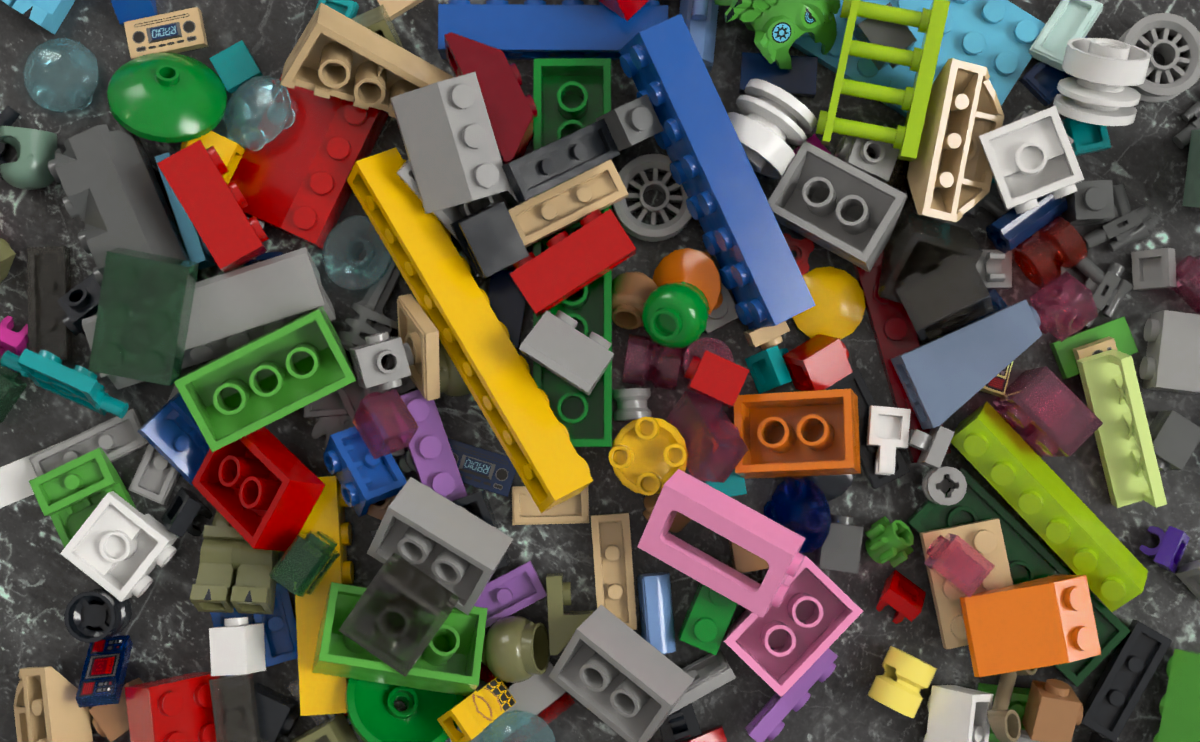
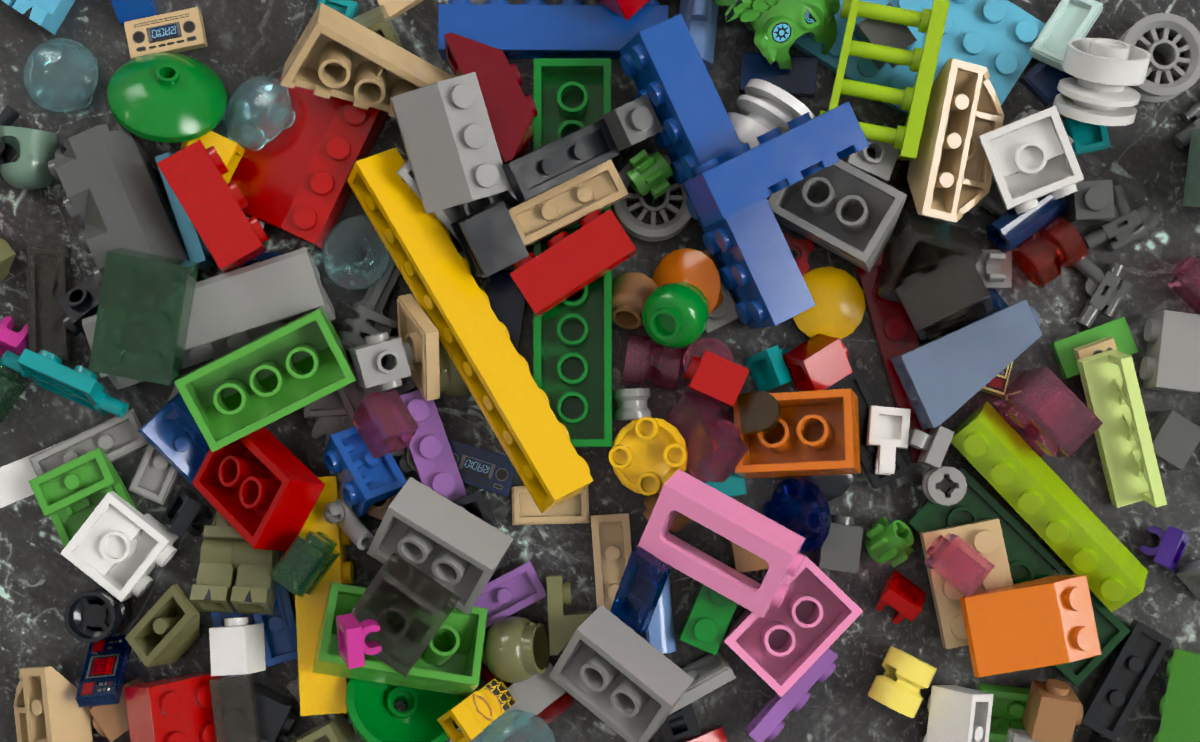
(166, 629): none -> olive slope
(235, 66): teal tile -> none
(349, 523): none -> light grey arm
(352, 640): none -> dark pink tile
(567, 351): light grey slope -> none
(640, 589): none -> clear blue tile
(649, 174): none -> bright green gear
(758, 412): none -> dark brown tile
(767, 336): tan plate -> none
(775, 163): none -> blue wedge
(1006, 722): dark tan bar -> none
(1064, 306): clear pink brick -> none
(1154, 269): light grey plate -> none

